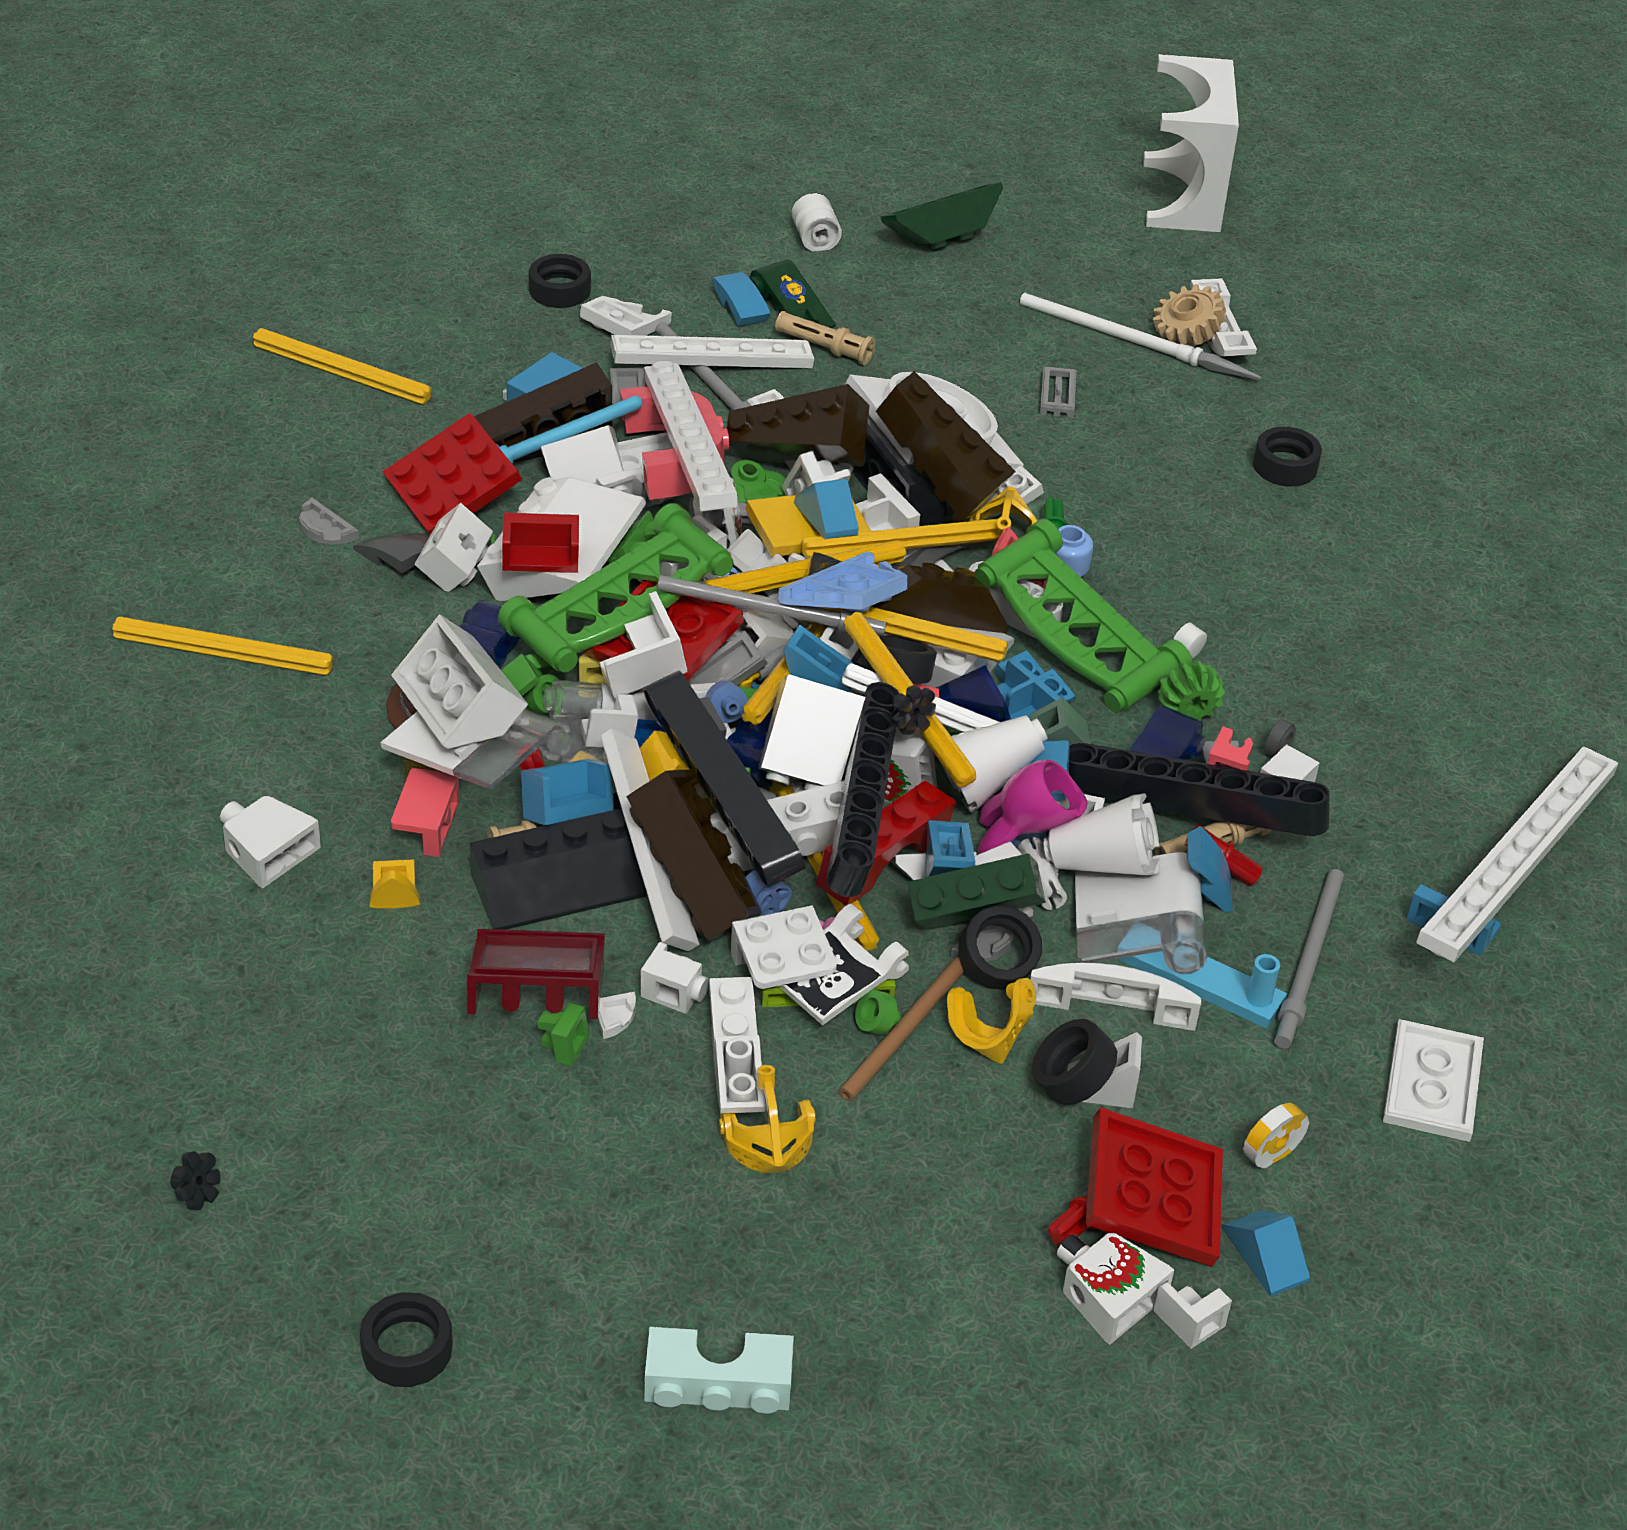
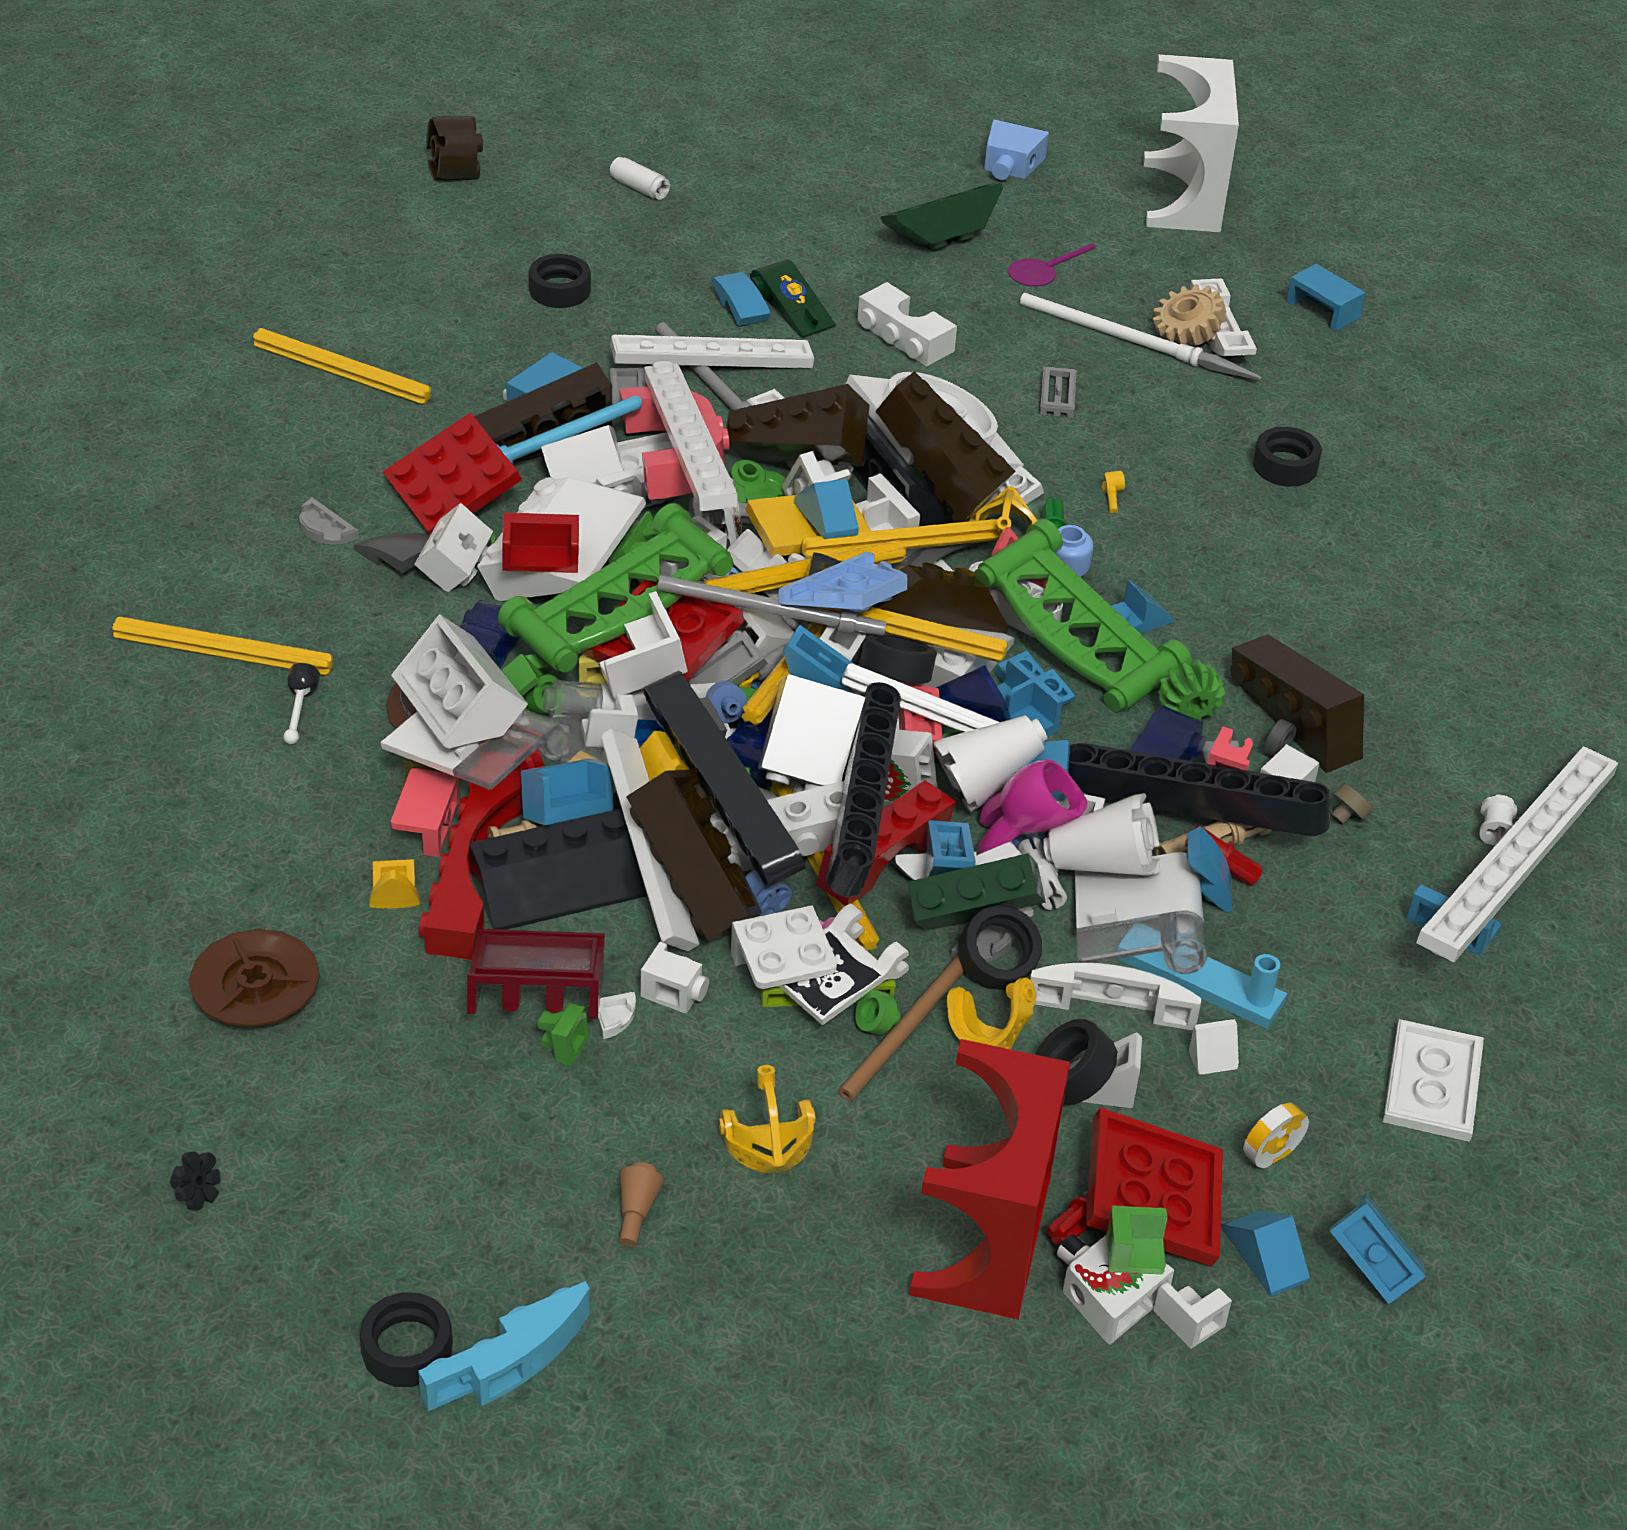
(254, 978): none -> reddish brown piece
(268, 837): white torso -> none
(303, 681): none -> hinge
(453, 902): none -> red arch
(454, 147): none -> dark brown brick
(526, 1344): none -> medium azure slope
(622, 317): white wing -> none
(639, 178): none -> white piece
(639, 1189): none -> medium nougat cone
(682, 1376): light aqua arch -> none
(735, 1045): white slope -> none
(816, 222): white wheel -> none
(839, 341): tan pin -> none
(892, 674): yellow axle -> none
(913, 709): black plant -> none
(921, 338): none -> white arch
(1000, 1182): none -> red piece
(1014, 150): none -> light blue torso
(1038, 272): none -> magenta piece
(1062, 722): sand green brick -> none
(1113, 483): none -> yellow hand
(1136, 1240): none -> bright green panel
(1142, 609): none -> dark azure slope
(1191, 638): white piece -> none
(1214, 1047): none -> white slope
(1293, 1009): light grey bar -> none
(1295, 689): none -> dark brown wedge
(1330, 291): none -> dark azure panel
(1350, 804): none -> dark tan tile
(1378, 1250): none -> dark azure panel
(1498, 818): none -> white bush

